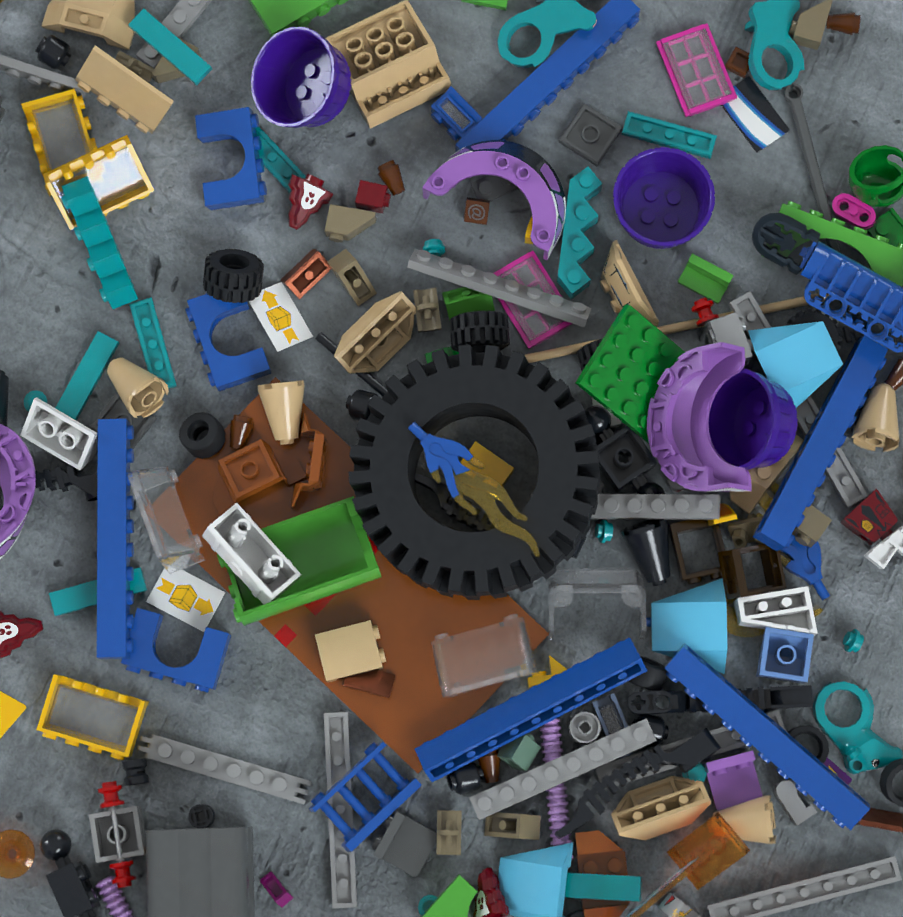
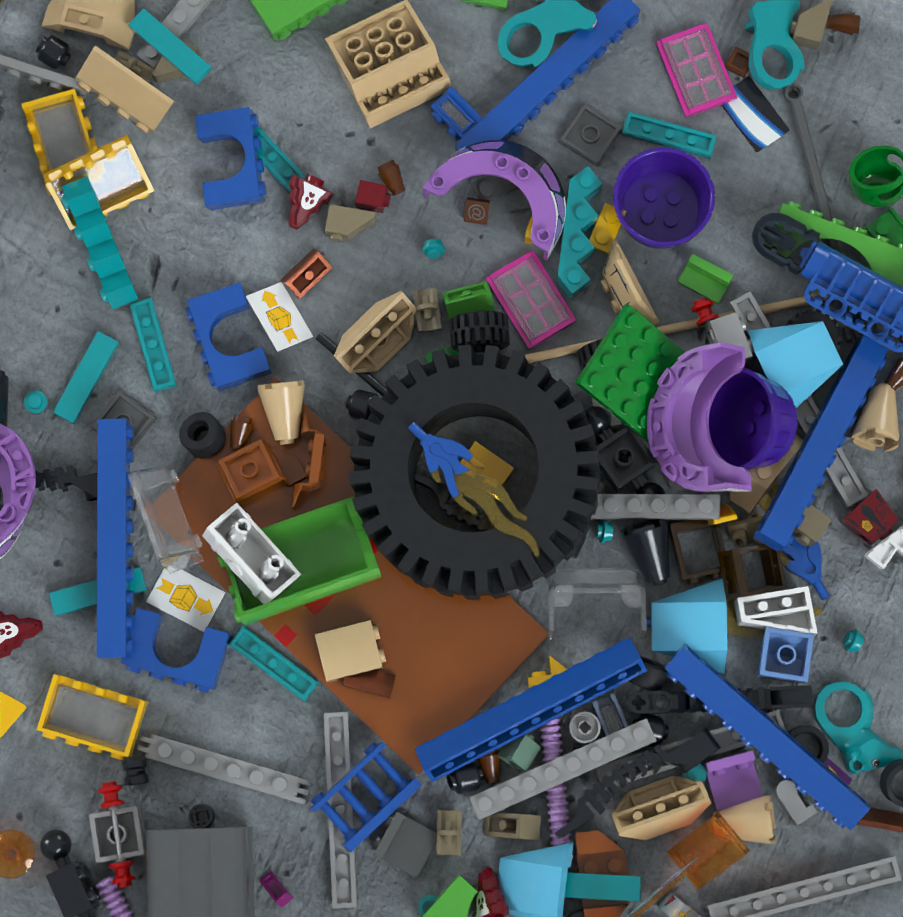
(60, 434): white slope -> none
(137, 387): tan cone -> none
(233, 275): black tyre -> none
(274, 663): none -> teal tile
(300, 79): dark purple piece -> none
(352, 277): dark tan slope -> none
(483, 656): clear windscreen -> none
(499, 287): light grey plate -> none
(605, 229): none -> yellow plate
(854, 212): dark pink plate -> none

